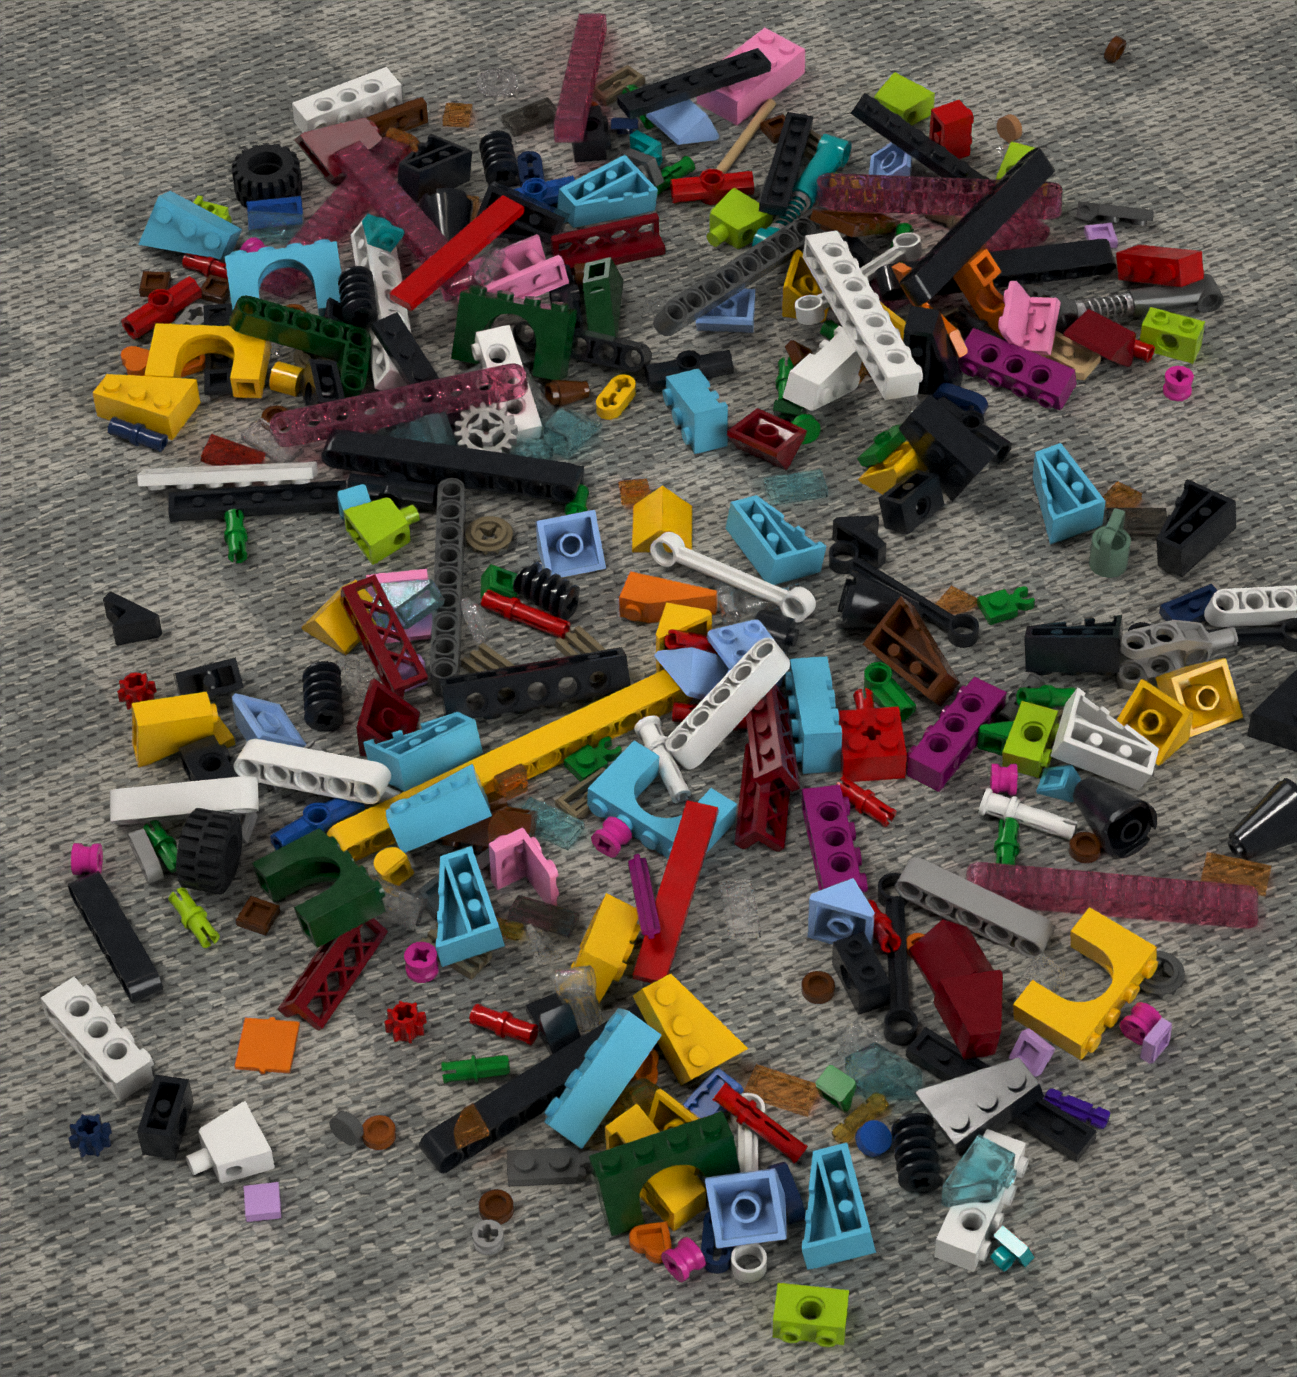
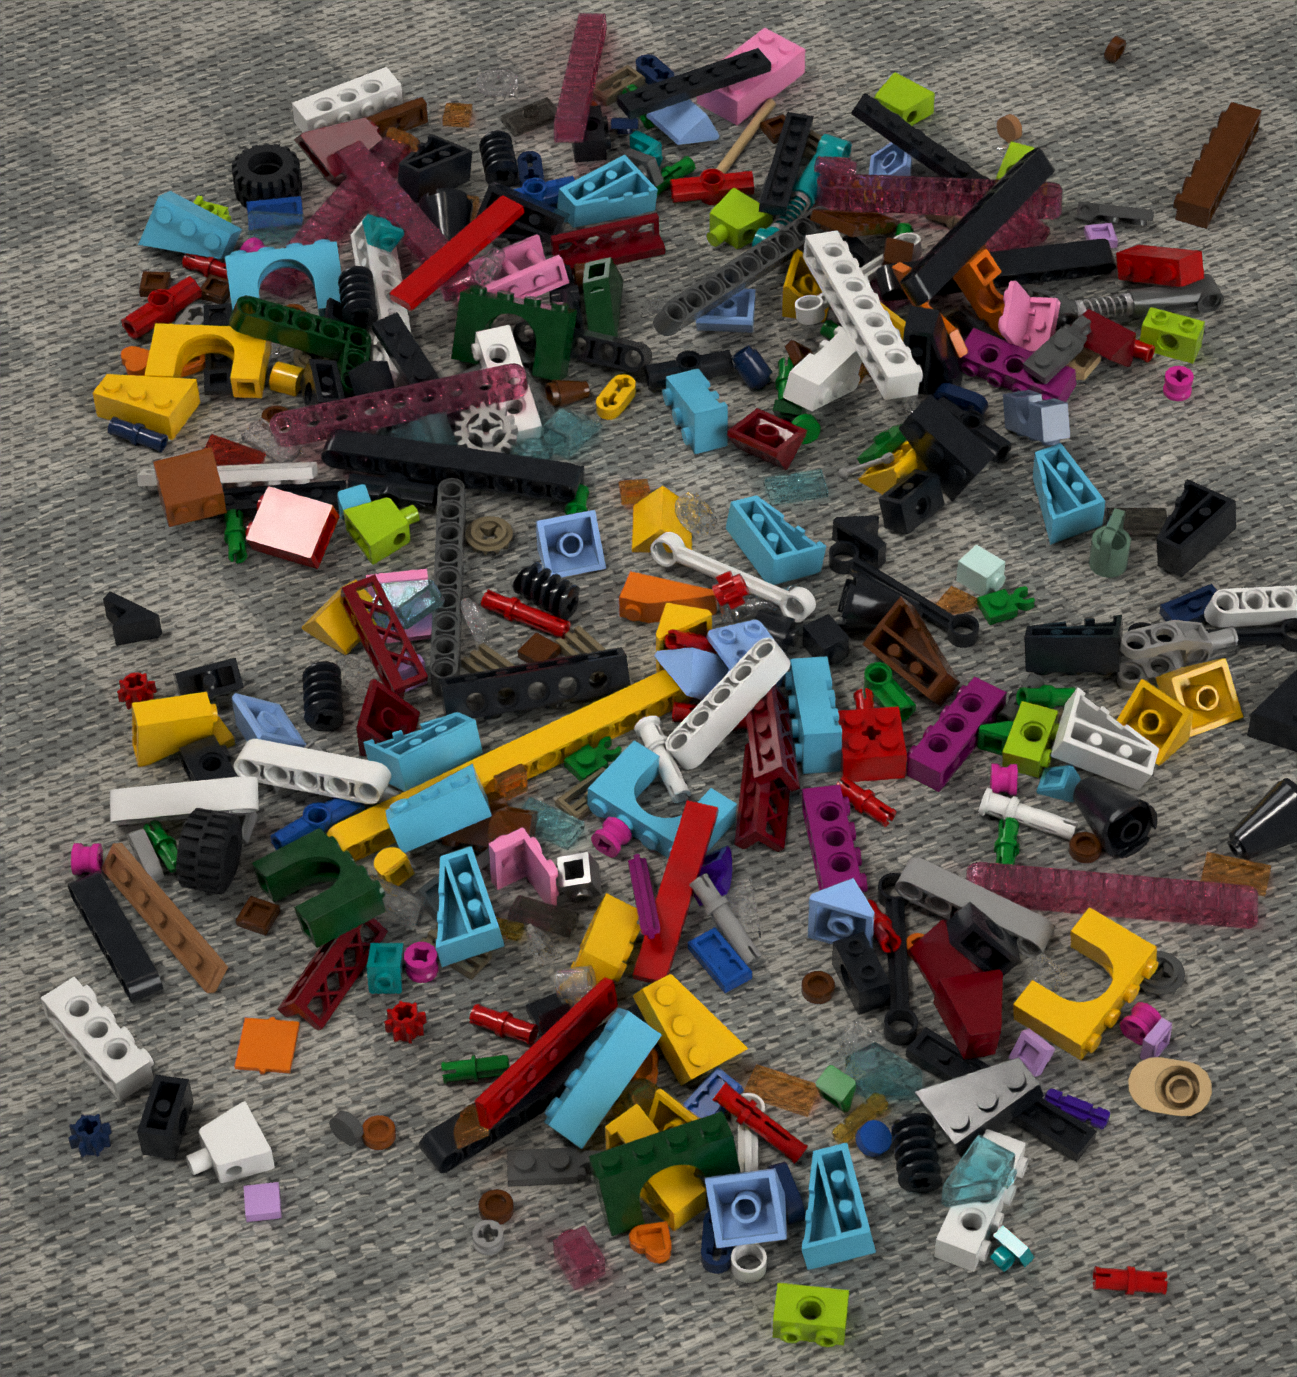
(164, 918): none -> medium nougat tile
(189, 487): none -> dark orange slope
(194, 917): lime pin -> none
(292, 527): none -> brick
(371, 377): none -> black brick
(385, 968): none -> teal bracket
(498, 580): green slope -> none
(538, 649): none -> reddish brown tile
(546, 1053): none -> red tile
(579, 877): none -> flat silver brick
(579, 1257): none -> clear pink brick
(658, 69): none -> dark blue beam
(683, 1259): dark pink wheel -> none
(689, 517): none -> clear gear
(717, 908): none -> light grey pin
(719, 869): none -> dark purple slope
(720, 960): none -> blue plate
(730, 590): none -> red gear
(752, 367): none -> dark blue brick
(826, 638): none -> black brick
(835, 165): none -> clear pink cone
(844, 472): none -> light grey hinge
(897, 251): none -> reddish brown tile
(952, 128): red brick -> none
(981, 571): none -> light aqua brick
(982, 940): none -> black brick
(1036, 419): none -> sand blue arch
(1058, 350): none -> dark grey hinge
(1122, 496): clear orange tile -> none
(1130, 1280): none -> red pin
(1170, 1086): none -> tan piece
(1217, 165): none -> reddish brown brick

